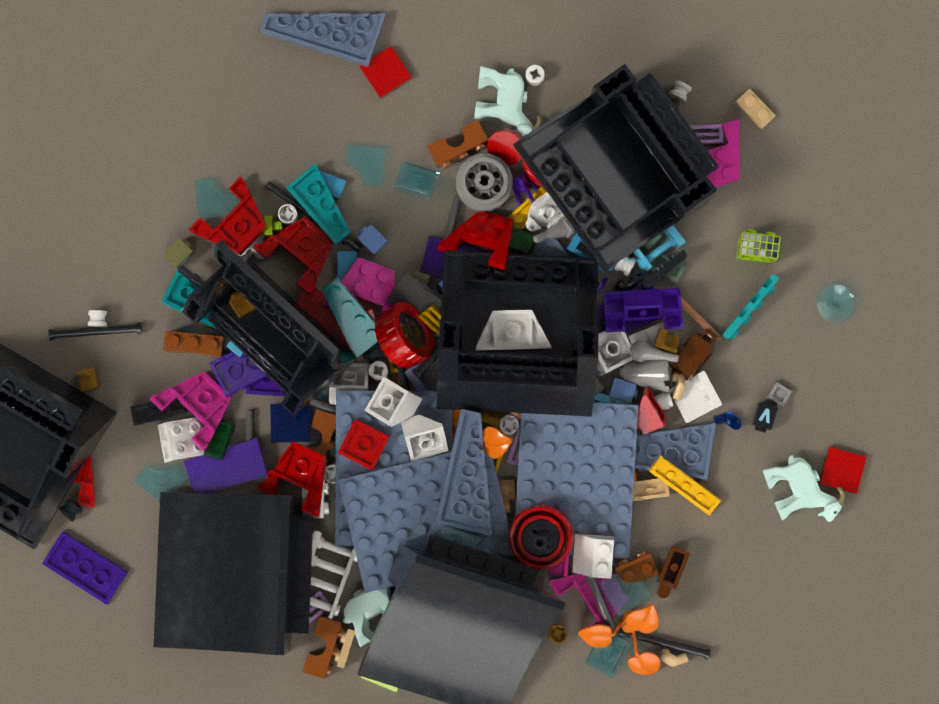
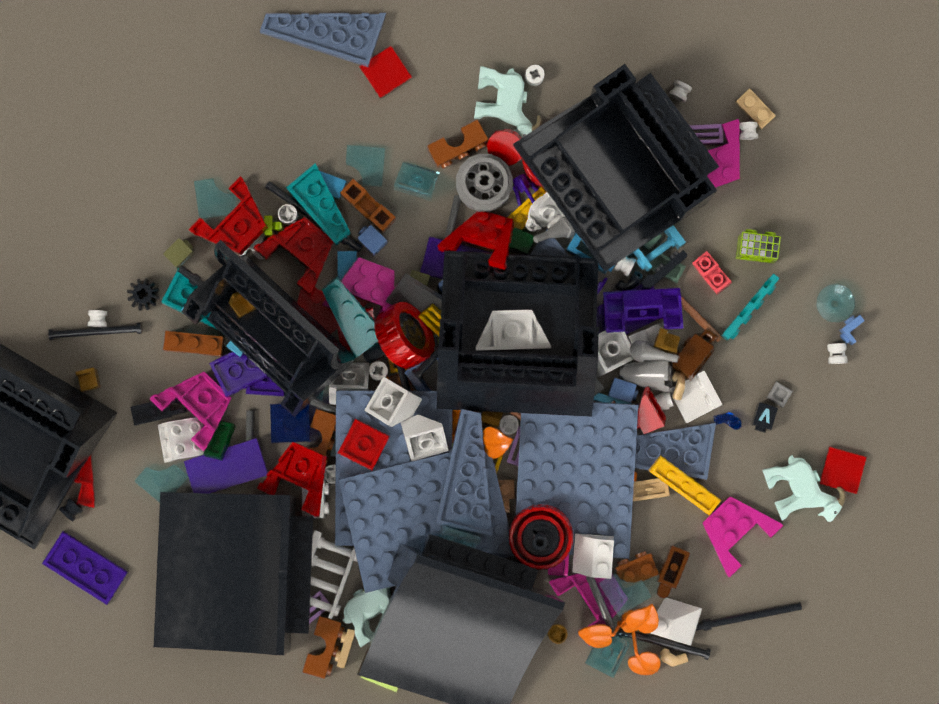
(140, 289): none -> black gear
(367, 206): none -> dark orange arch
(677, 621): none -> white slope
(708, 624): none -> black bar
(711, 272): none -> coral slope
(730, 524): none -> dark pink wing
(748, 130): none -> white wheel
(839, 348): none -> white wheel
(851, 324): none -> medium blue bracket

